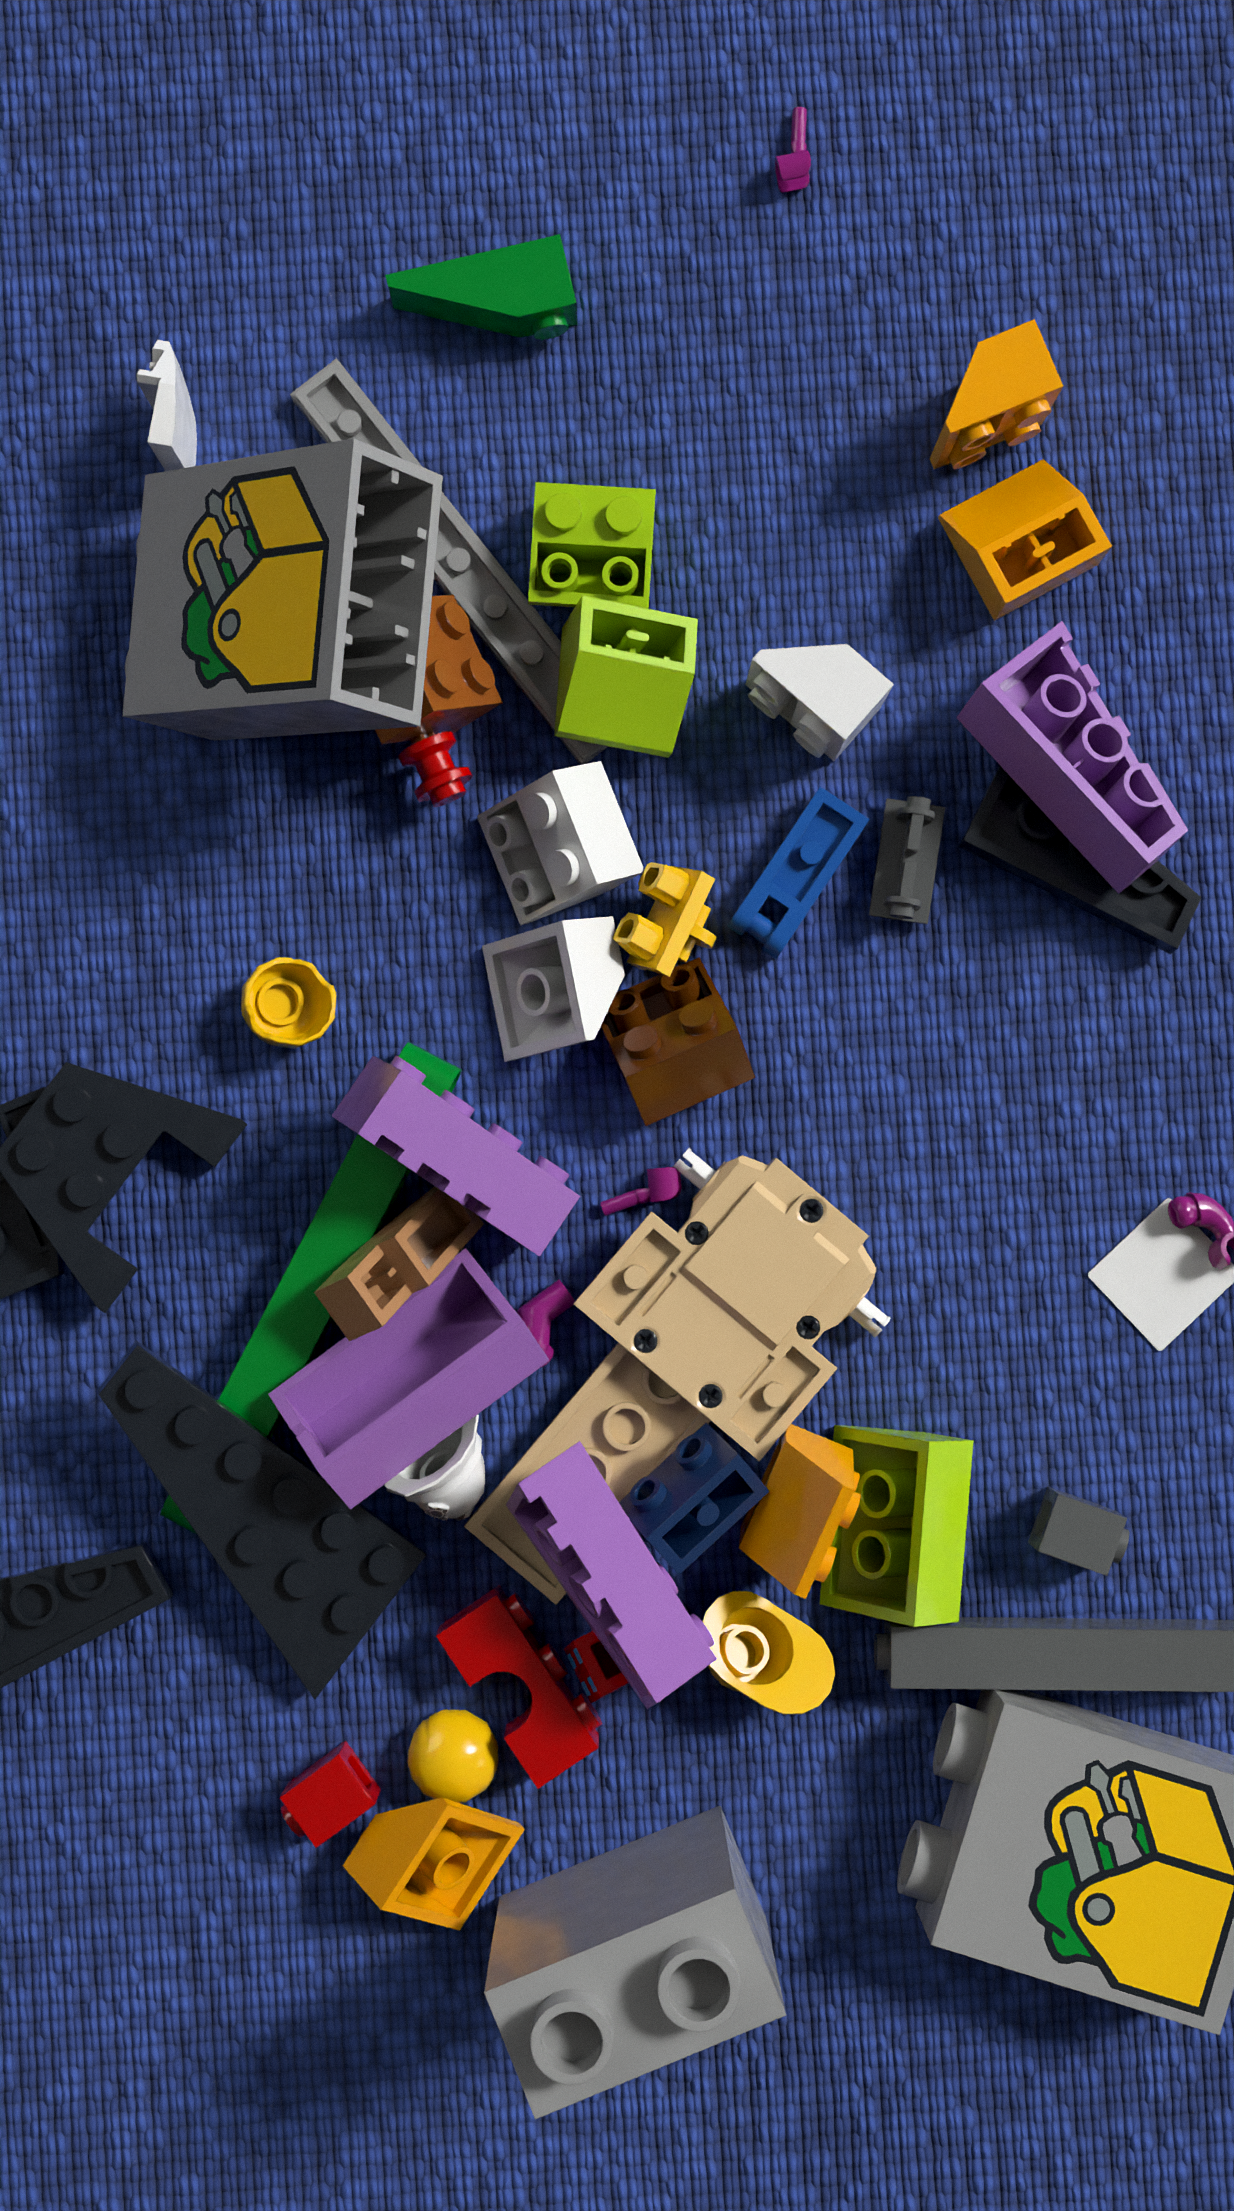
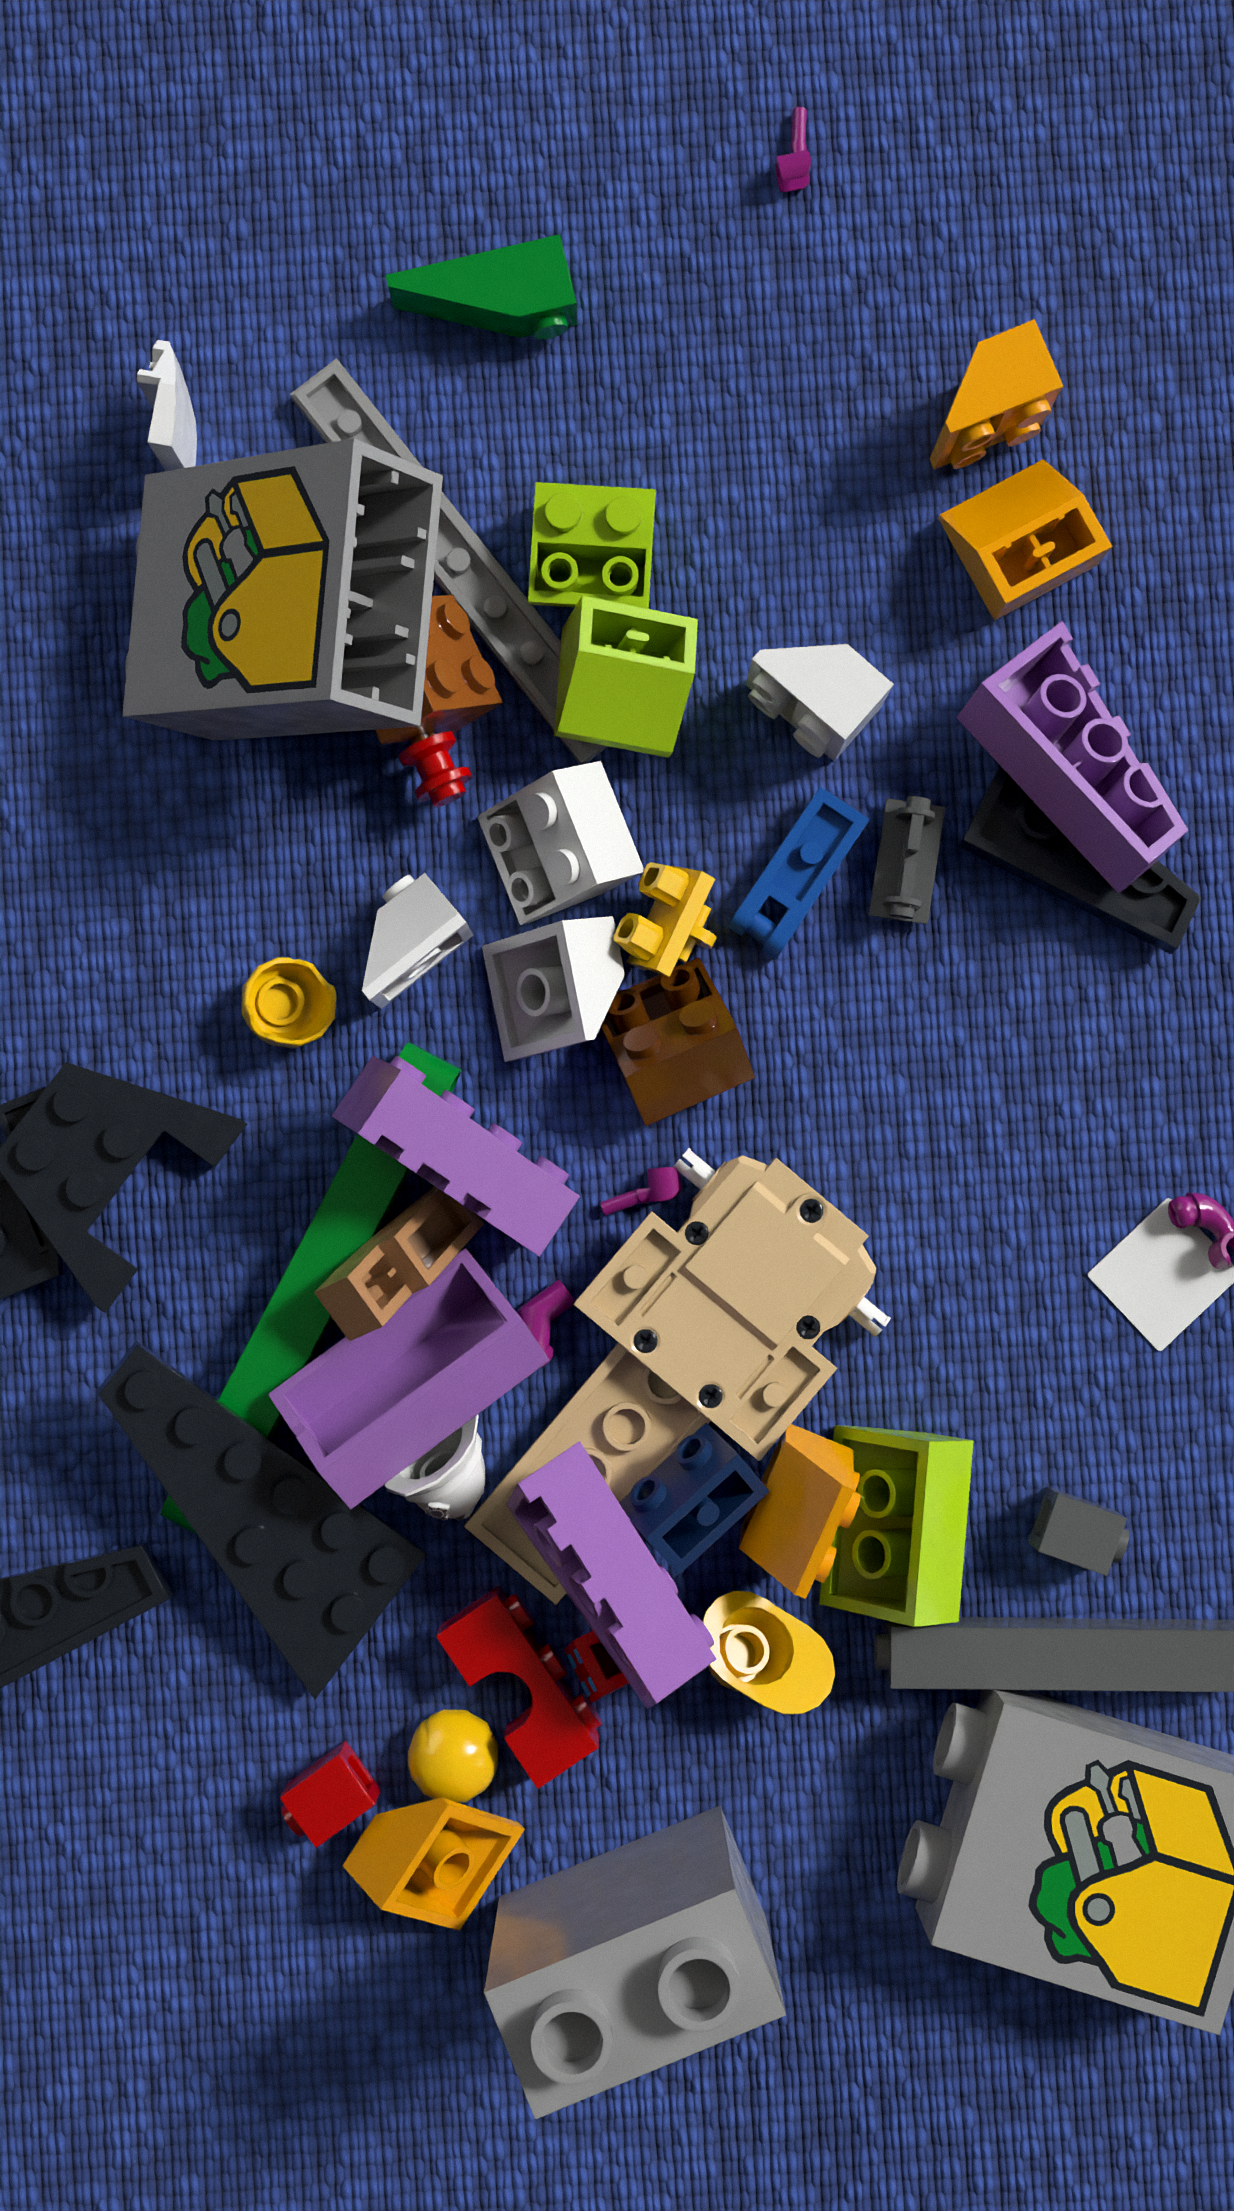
(410, 937): none -> white slope

